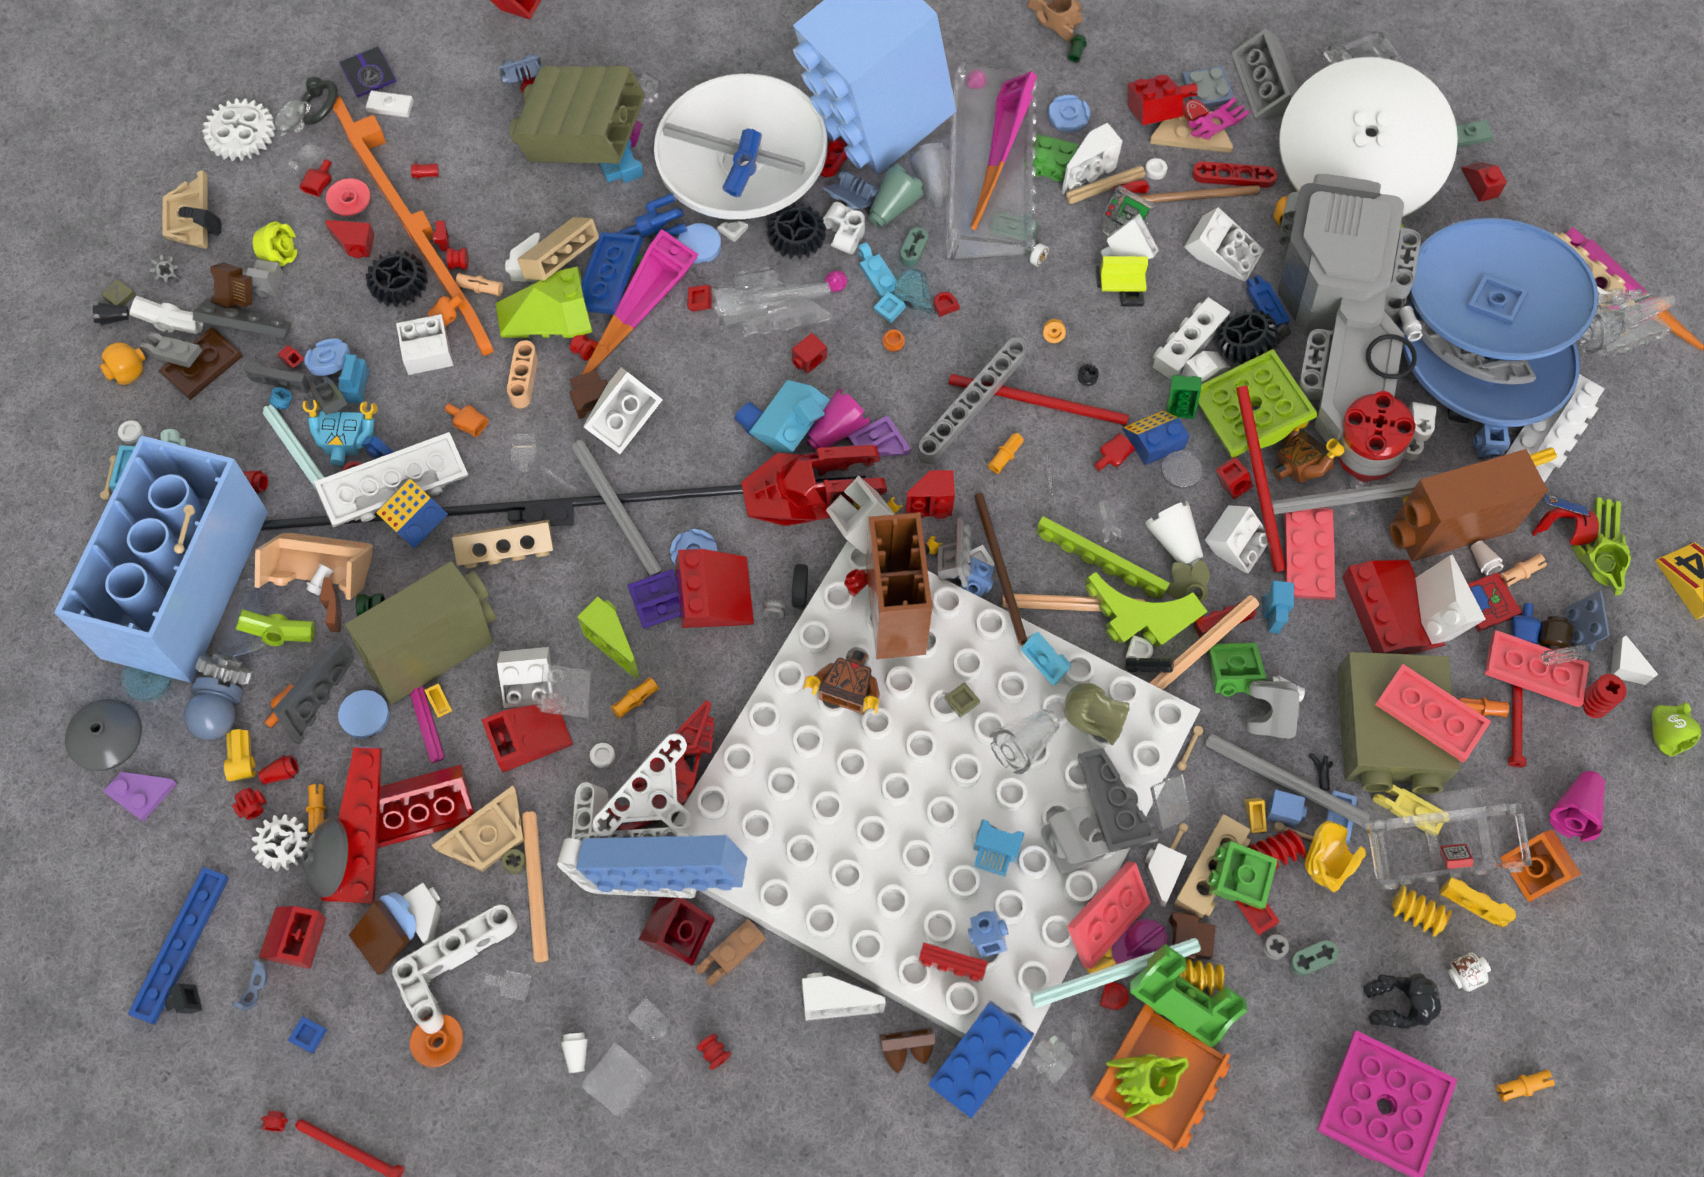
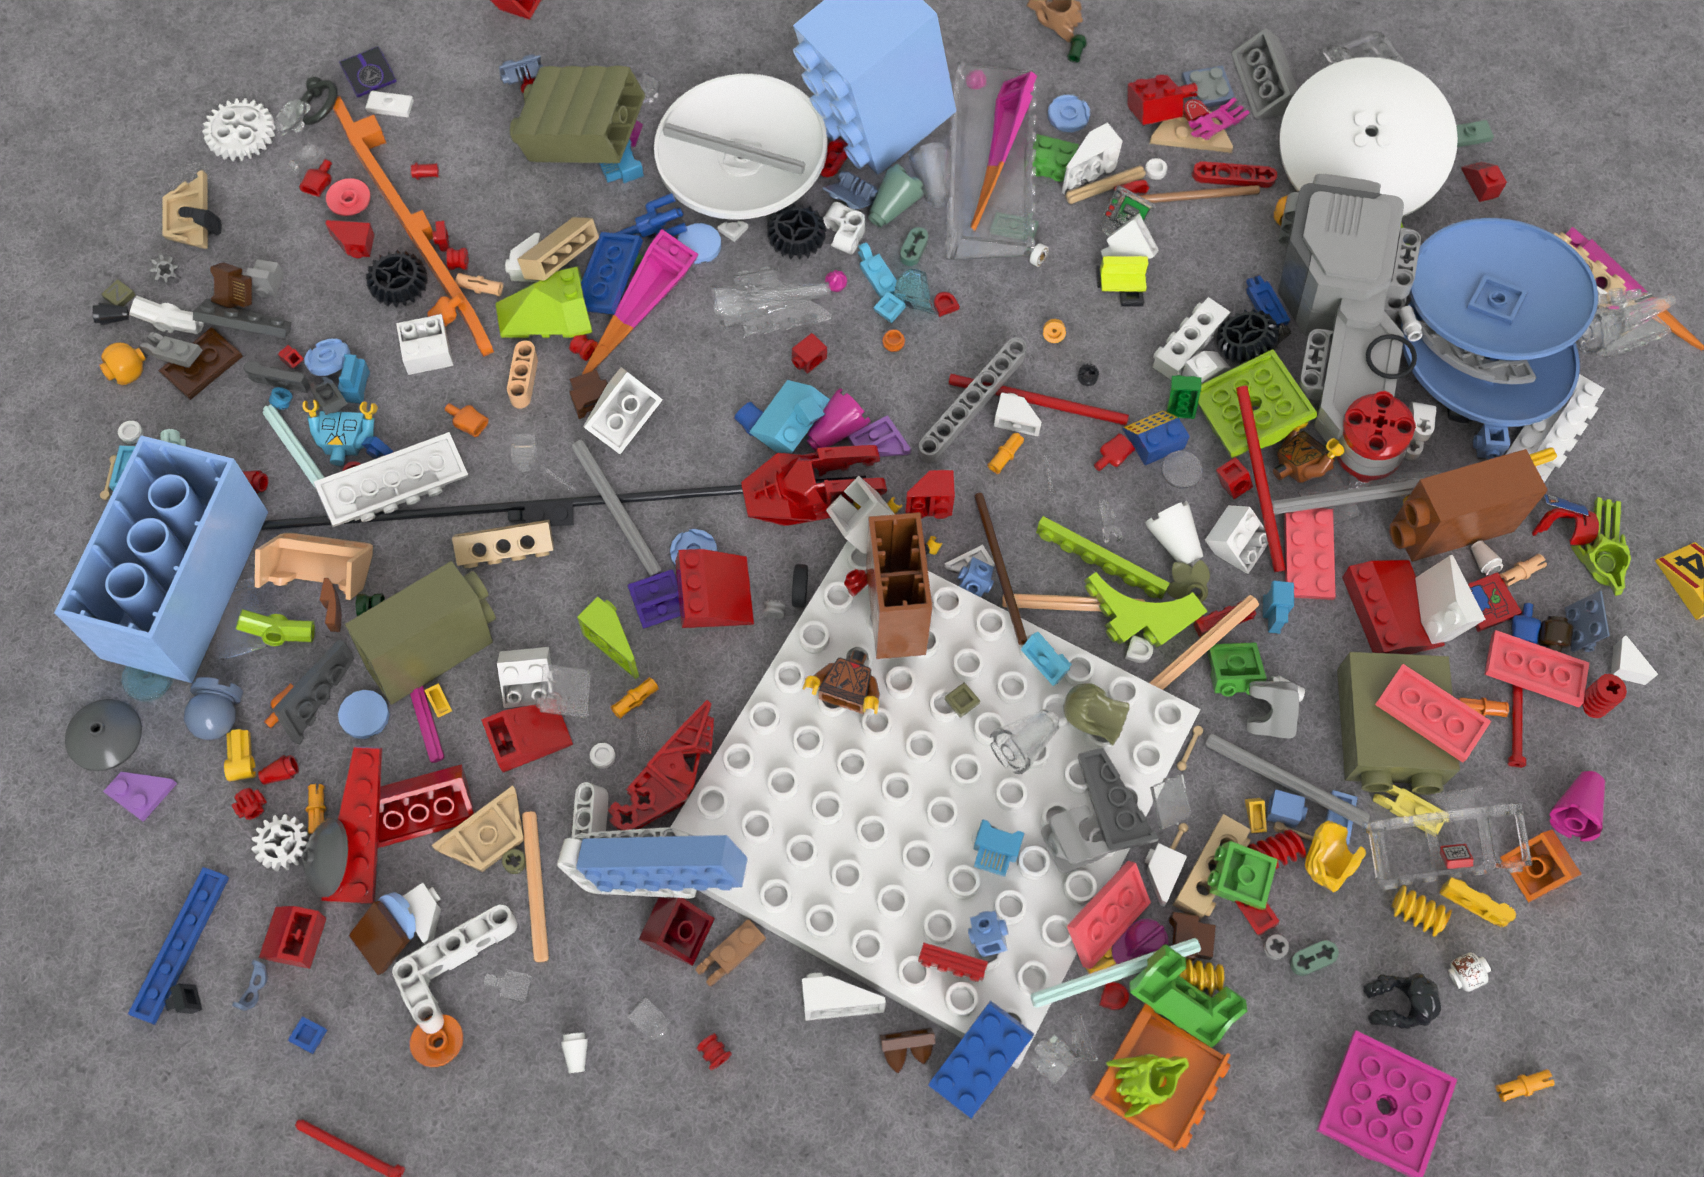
(189, 511): tan hinge -> none
(224, 668): light grey gear -> none
(274, 1121): red plate -> none
(275, 243): neon yellow cone -> none
(316, 583): white pin -> none
(411, 513): slope -> none
(617, 1080): clear hinge -> none
(641, 802): white beam -> none
(699, 298): red plate -> none
(739, 174): blue piece -> none
(955, 557): light grey bracket -> none
(1016, 415): none -> white slope
(1149, 665): black axle -> none
(1224, 245): white slope -> none
(1323, 770): black bar -> none
(1564, 654): clear axle -> none
(1674, 728): lime piece -> none

